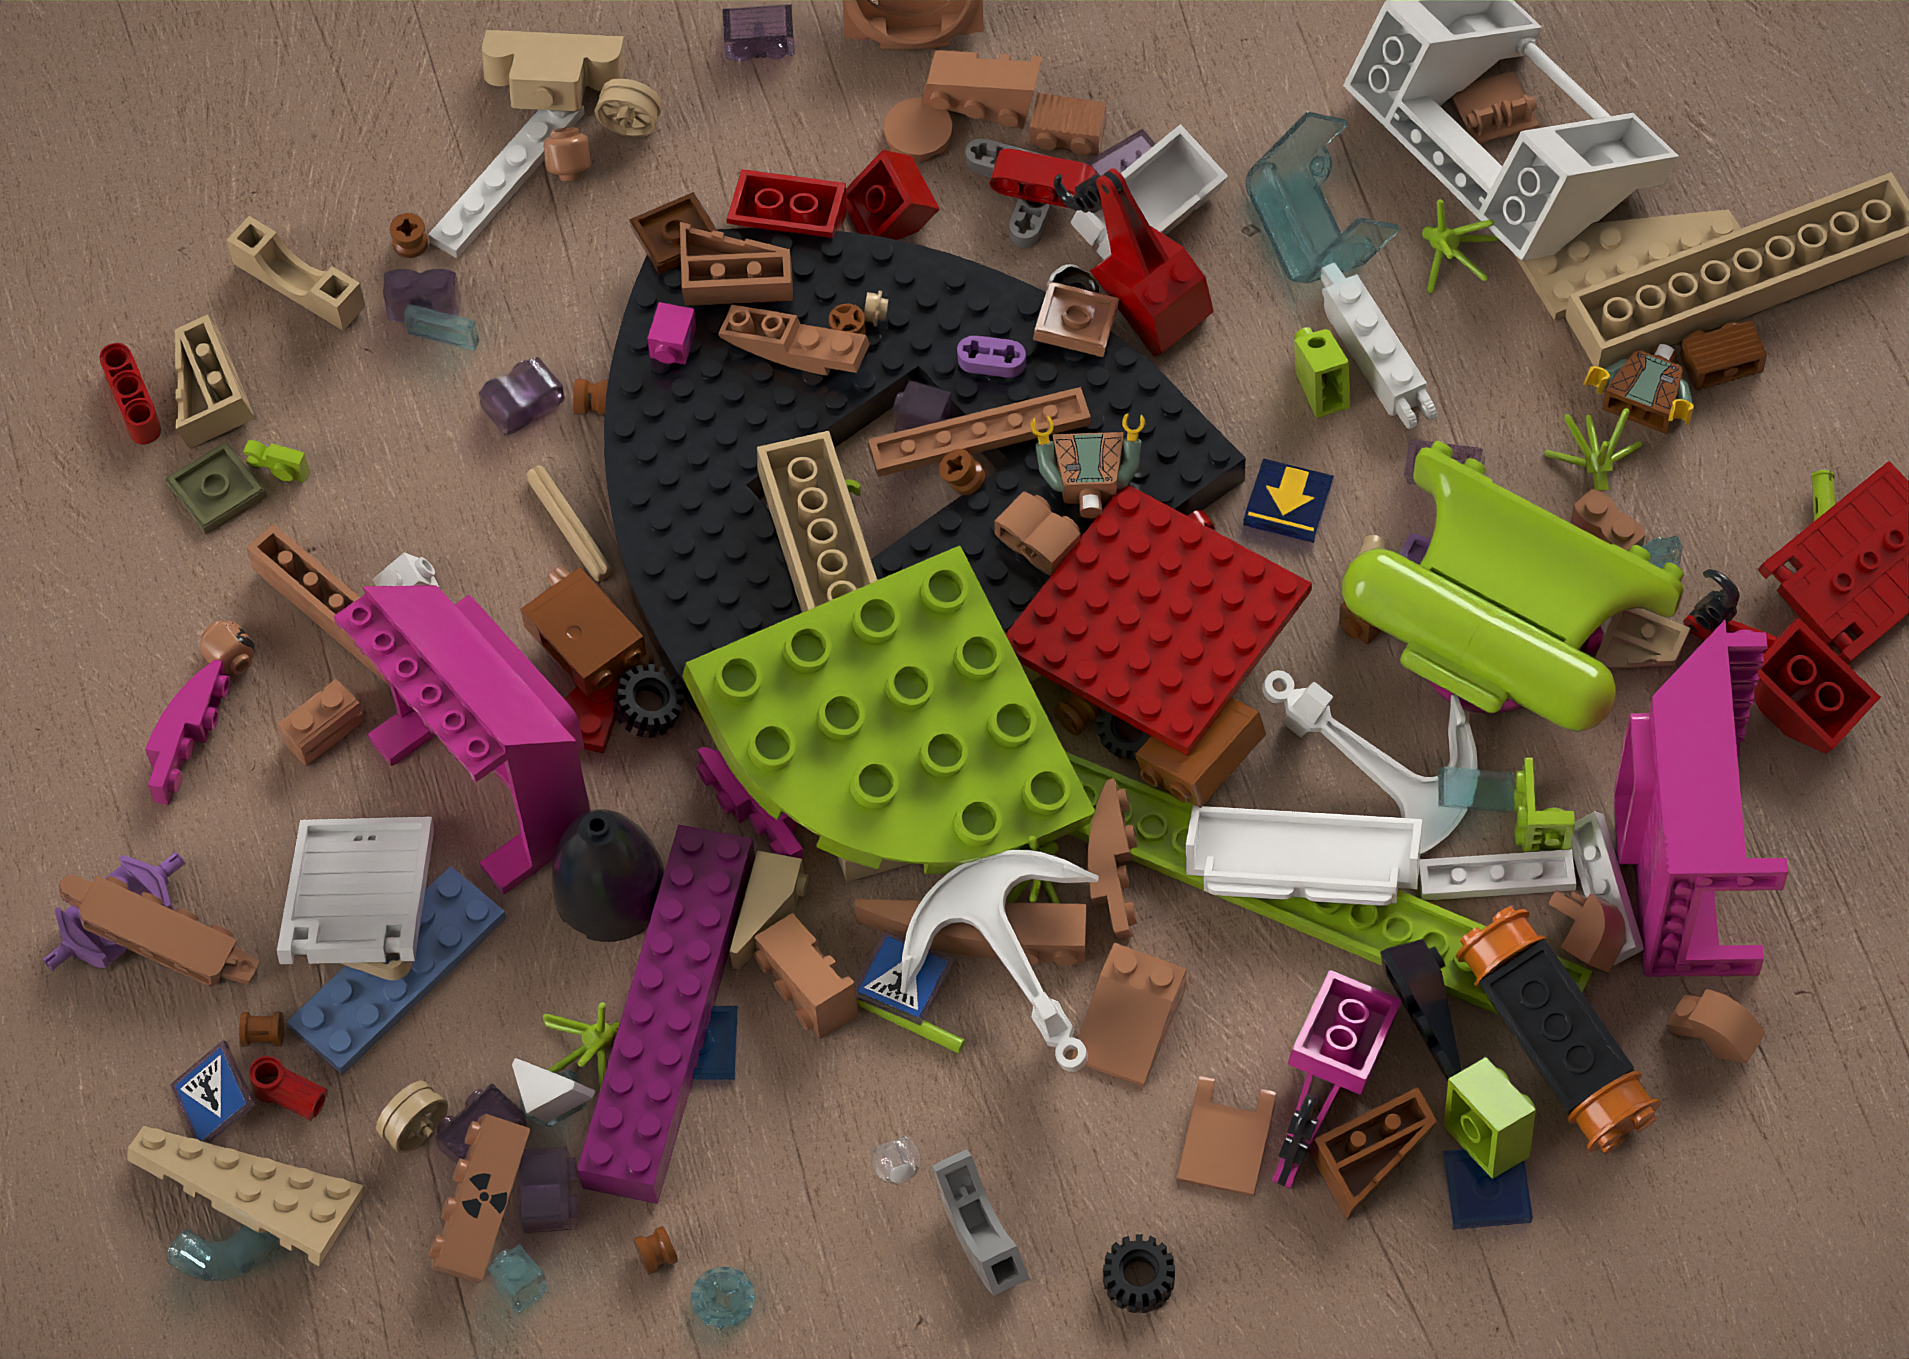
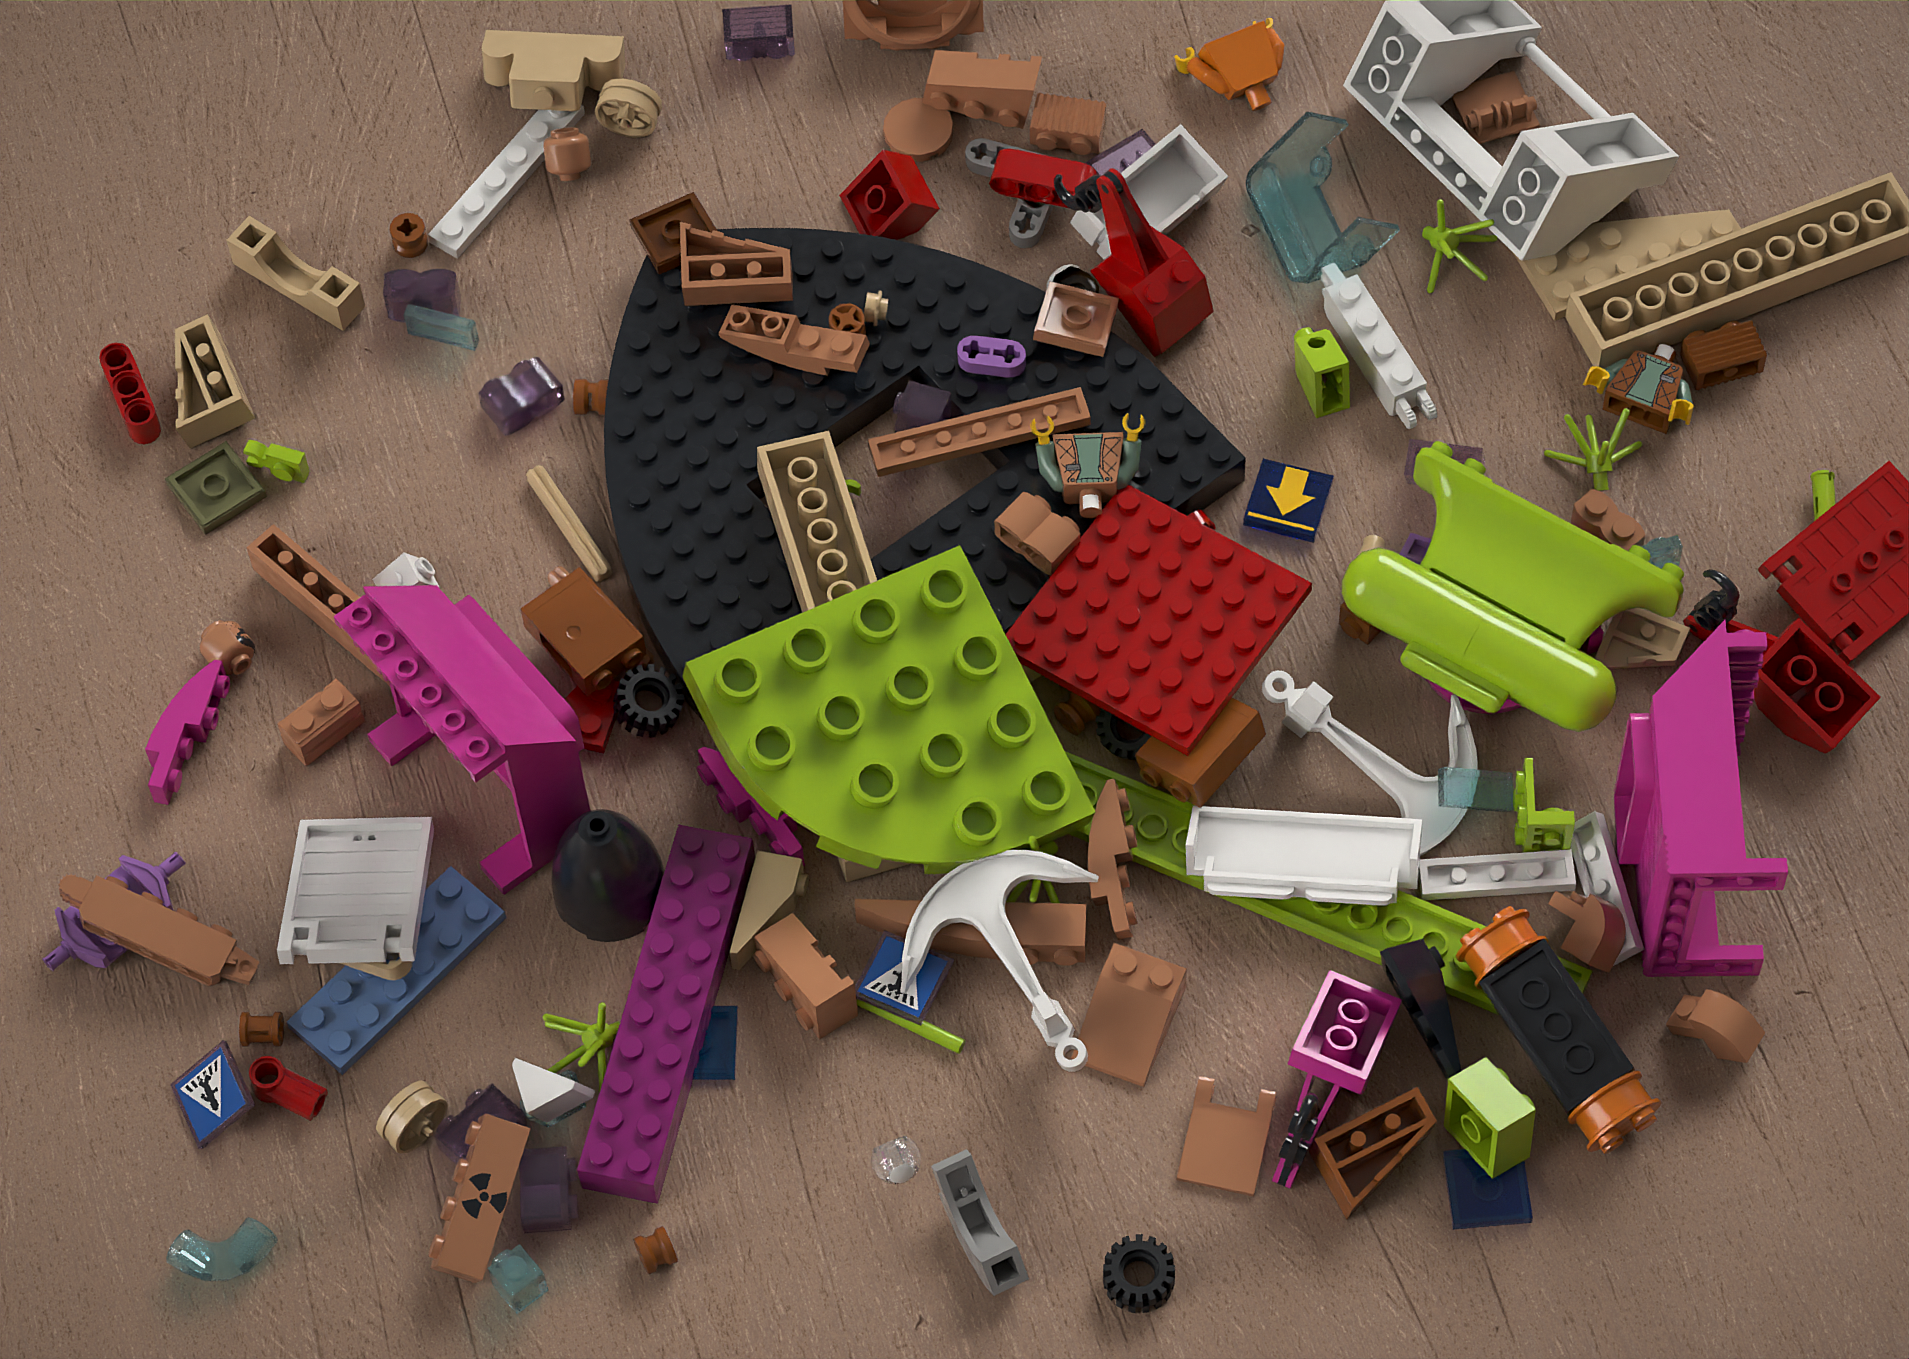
(263, 1194): tan wing -> none
(672, 333): dark pink brick -> none
(730, 1282): clear light blue gear -> none
(788, 203): red slope -> none
(962, 471): dark orange wheel -> none
(1238, 63): none -> orange torso

